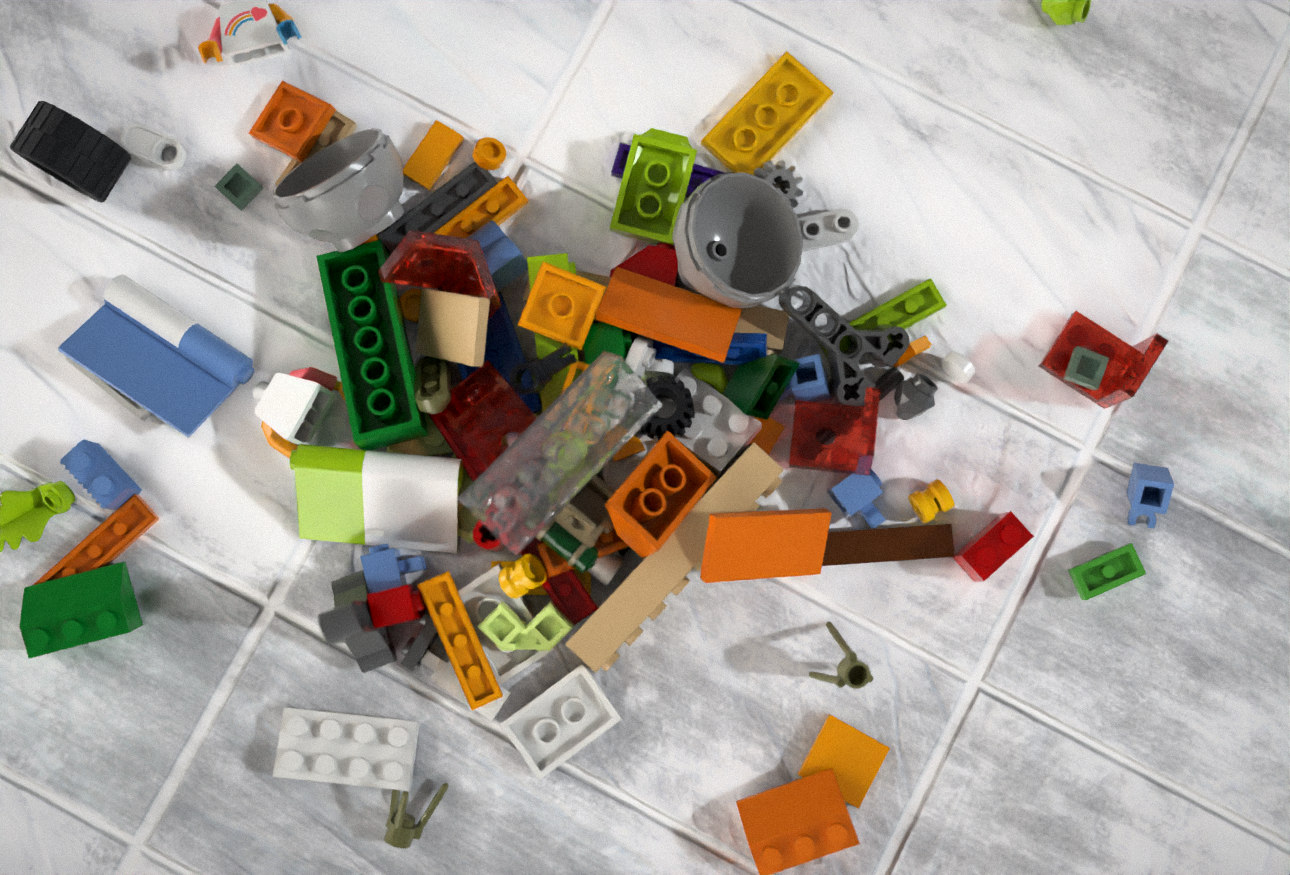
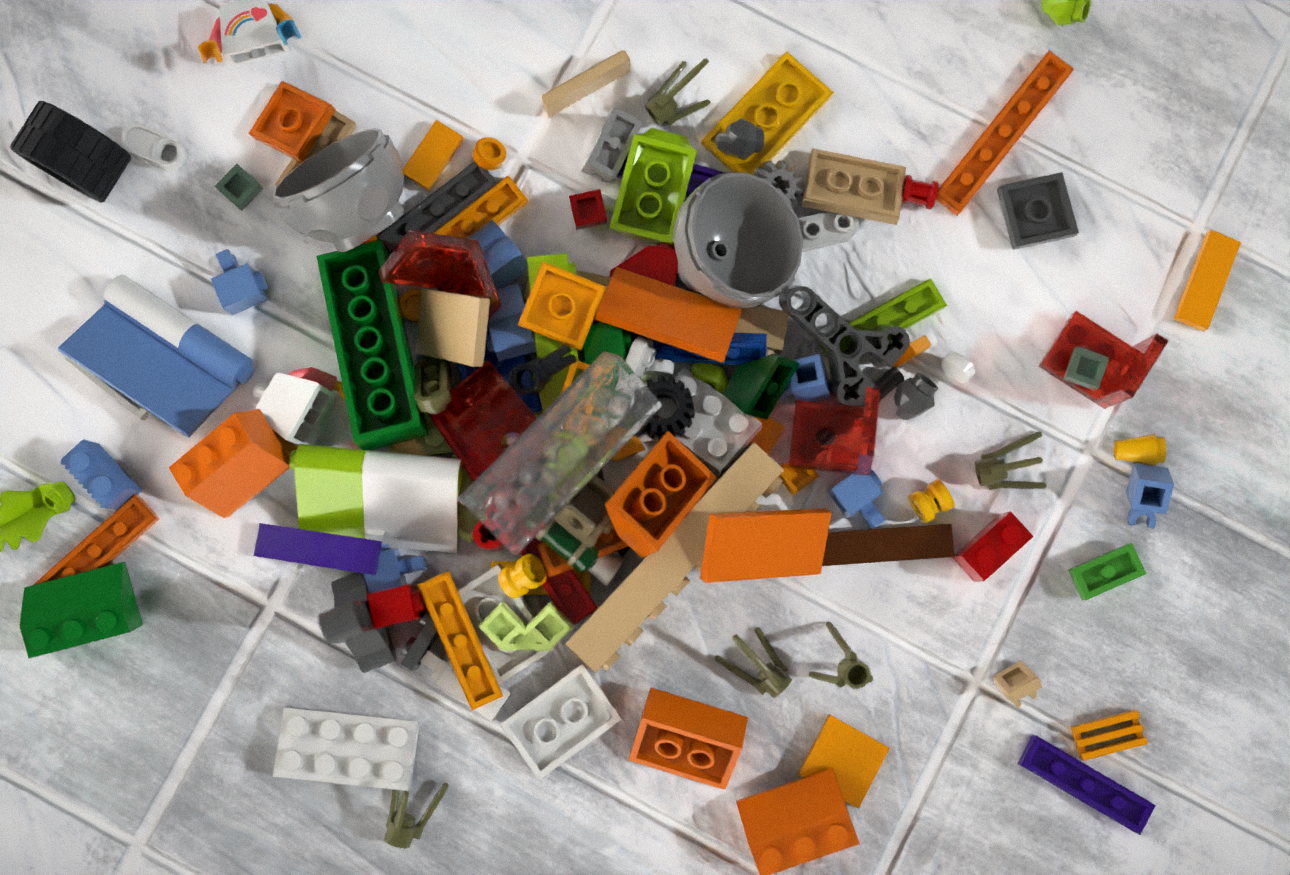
(232, 463): none -> orange slope
(239, 285): none -> medium blue brick
(318, 548): none -> dark purple tile
(505, 335): none -> medium blue brick
(586, 83): none -> tan tile
(588, 209): none -> red plate
(612, 145): none -> light grey hinge
(662, 104): none -> olive plant
(688, 738): none -> orange slope
(740, 139): none -> dark grey rock
(772, 677): none -> olive plant
(796, 479): none -> light orange tile
(854, 186): none -> tan tile
(920, 192): none -> red bush
(992, 470): none -> olive plant
(1003, 133): none -> orange tile
(1017, 682): none -> tan tile
(1037, 211): none -> dark grey plate
(1086, 784): none -> dark purple tile
(1136, 728): none -> light orange tile
(1142, 449): none -> yellow cone
(1207, 280): none -> light orange tile

